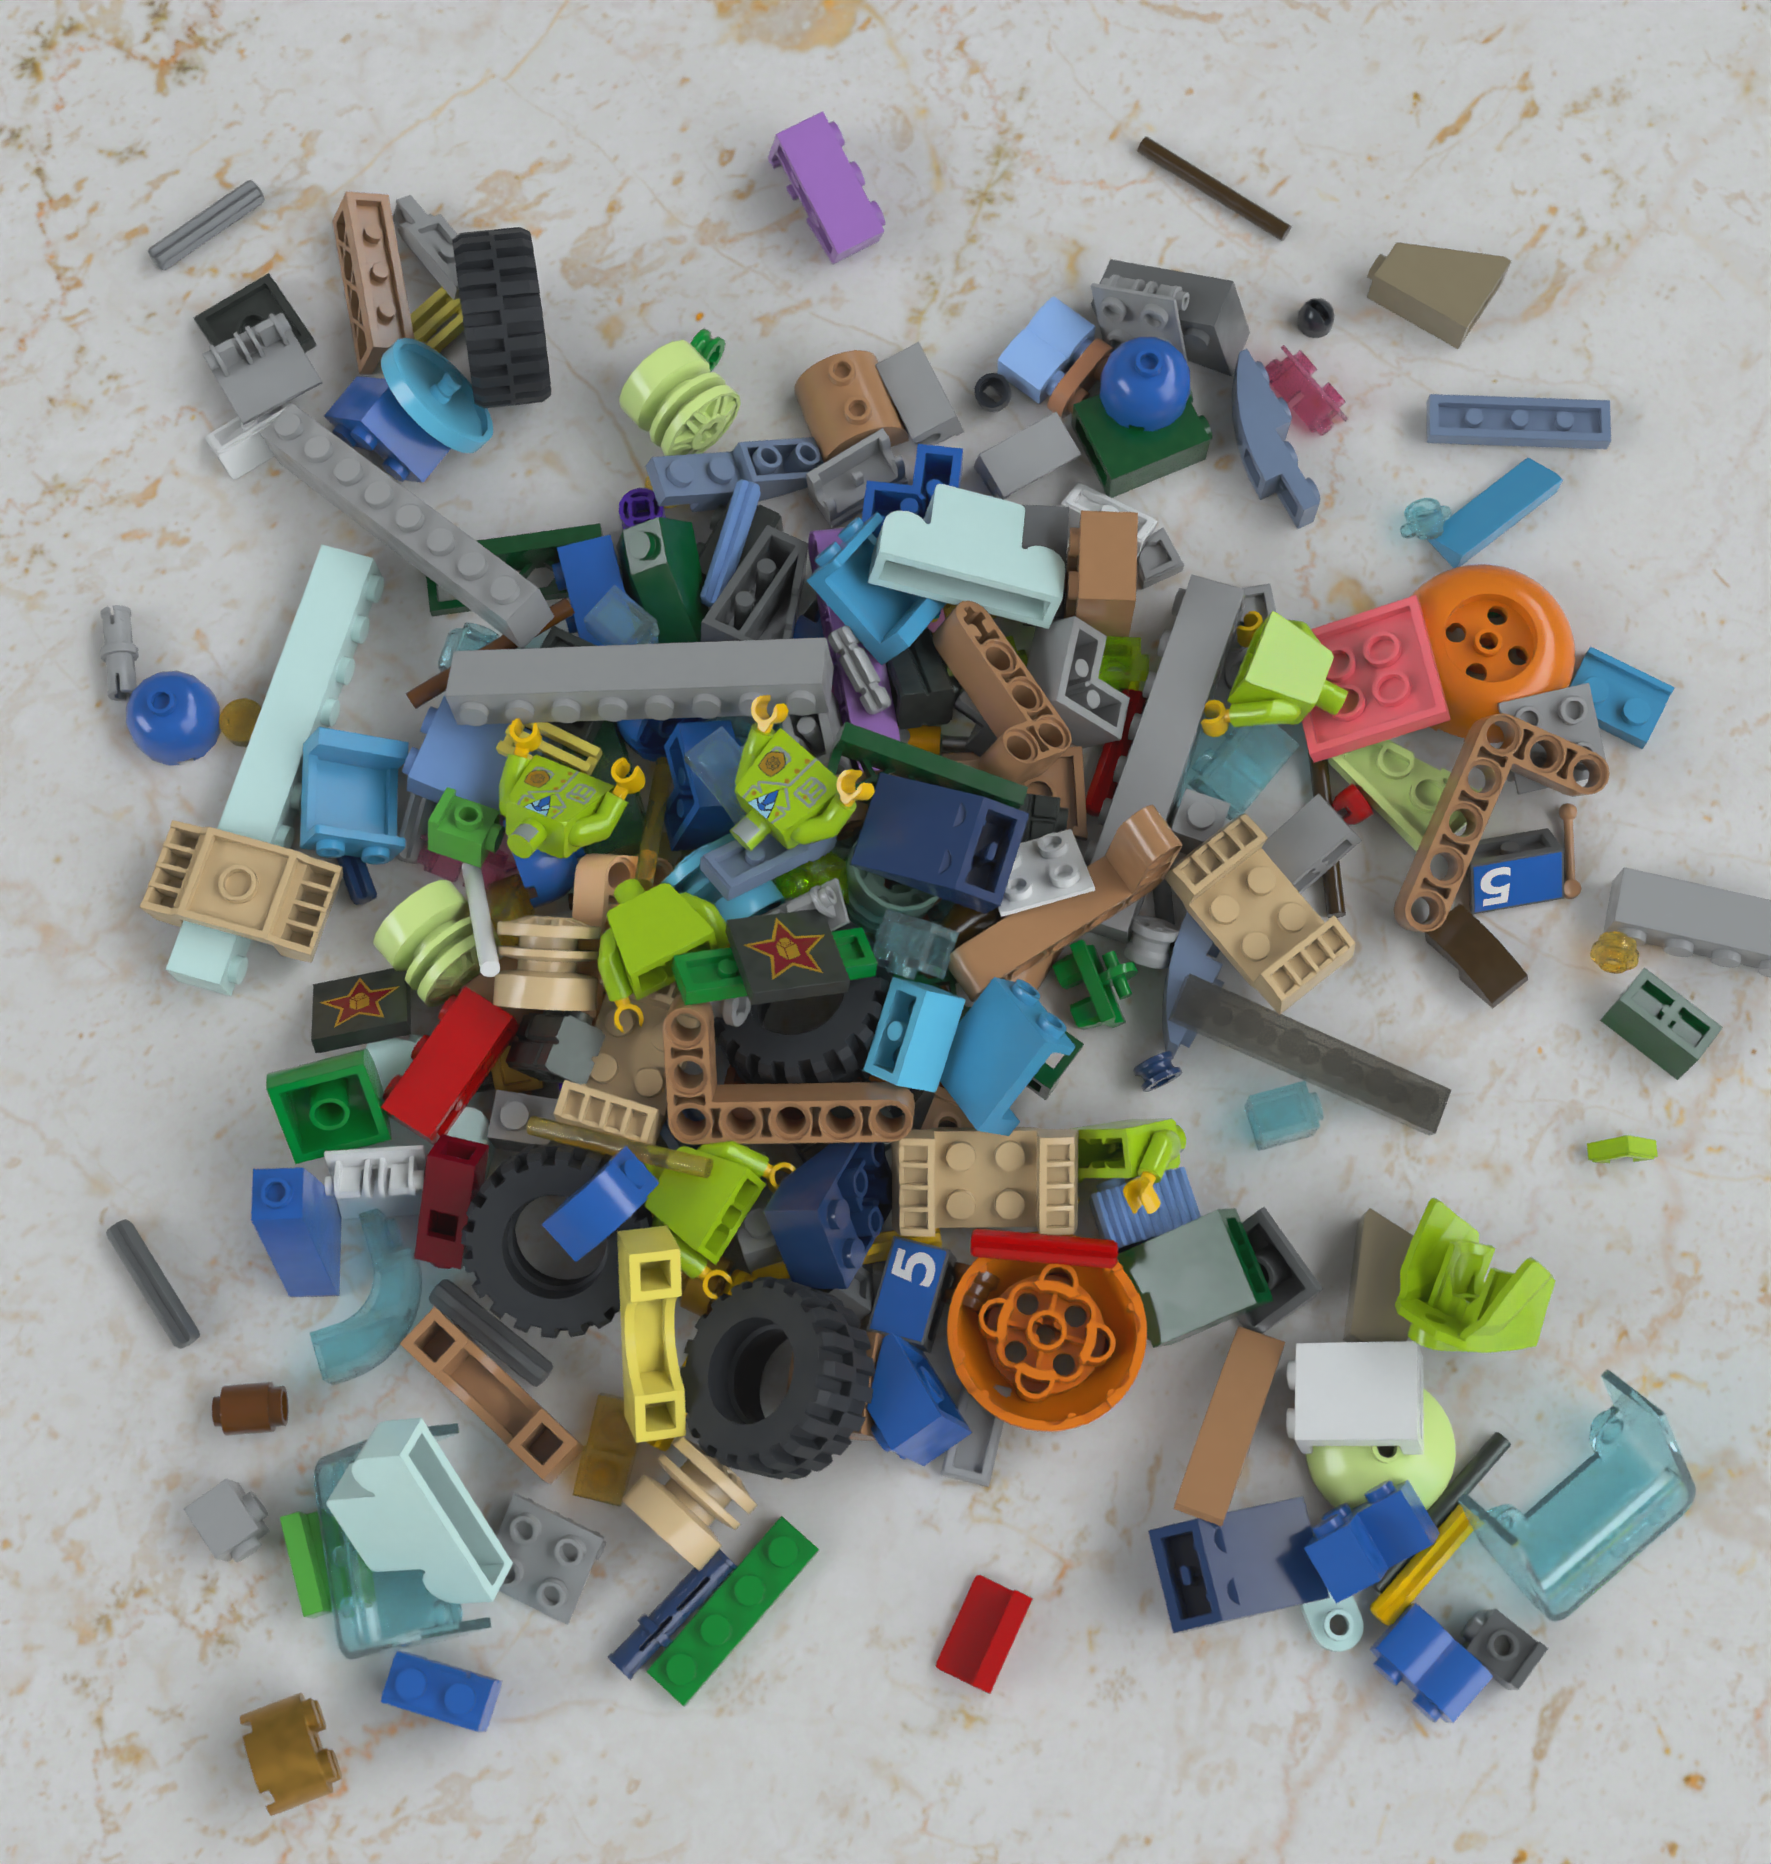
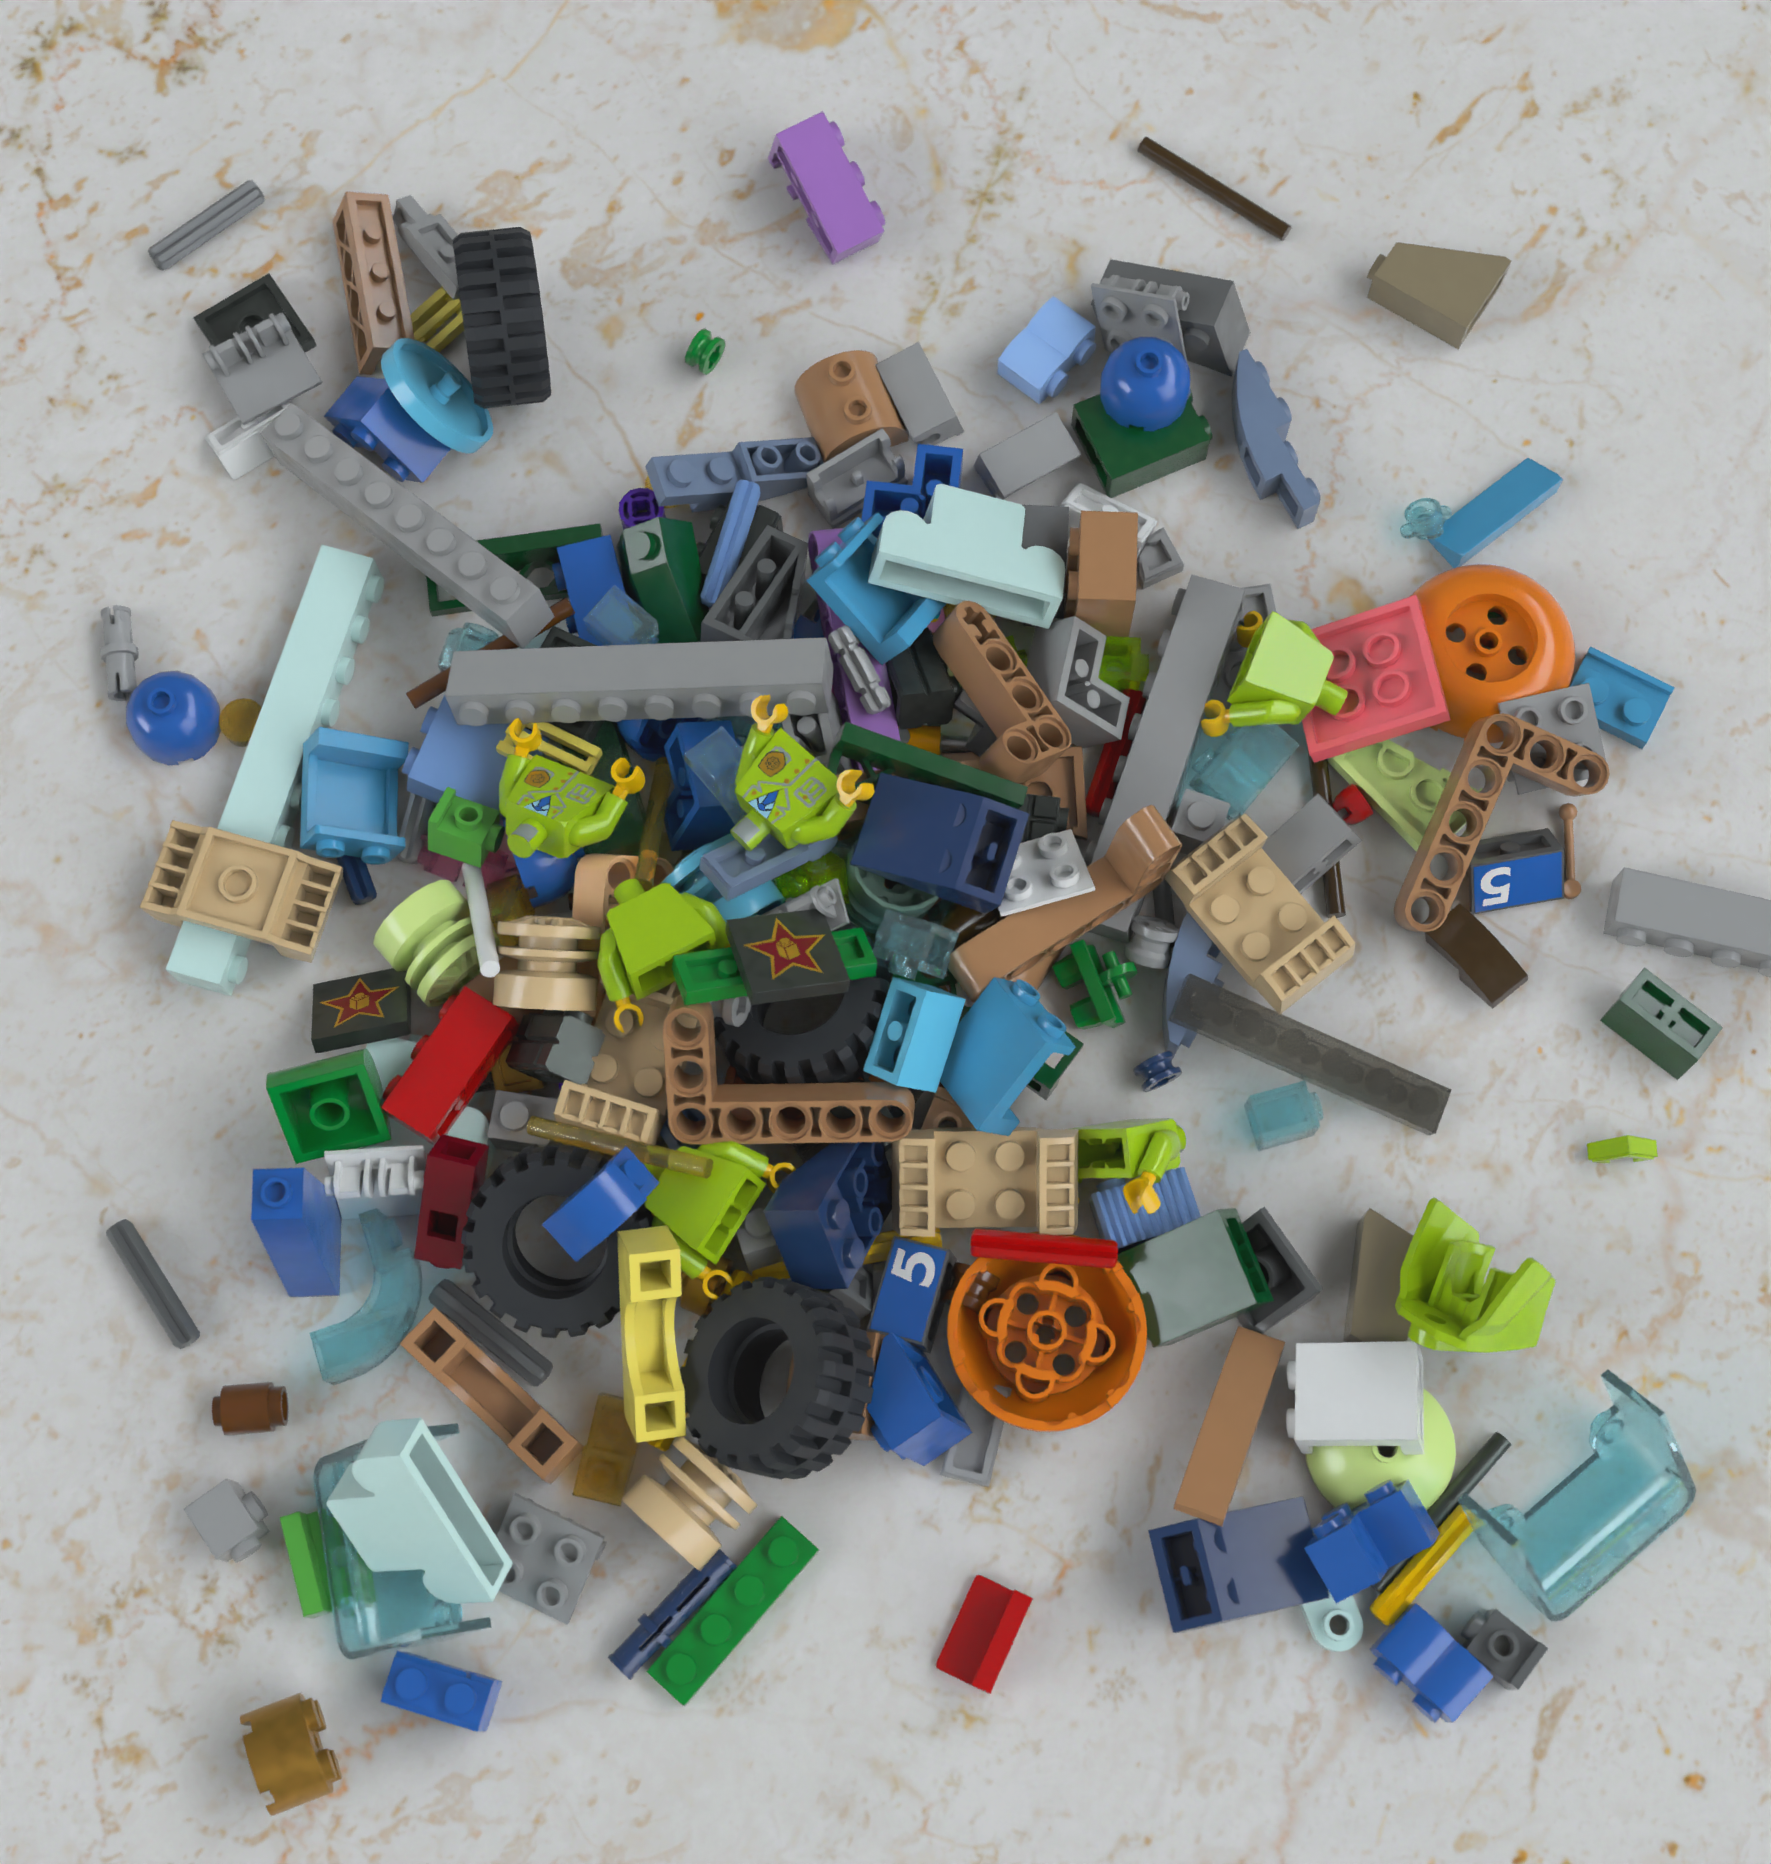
(679, 400): yellowish green wheel -> none
(999, 385): black hinge -> none
(1080, 378): nougat plate -> none
(1311, 322): black hinge -> none
(1318, 403): clear pink hinge -> none
(1518, 421): sand blue plate -> none
(1615, 952): clear yellow plate -> none

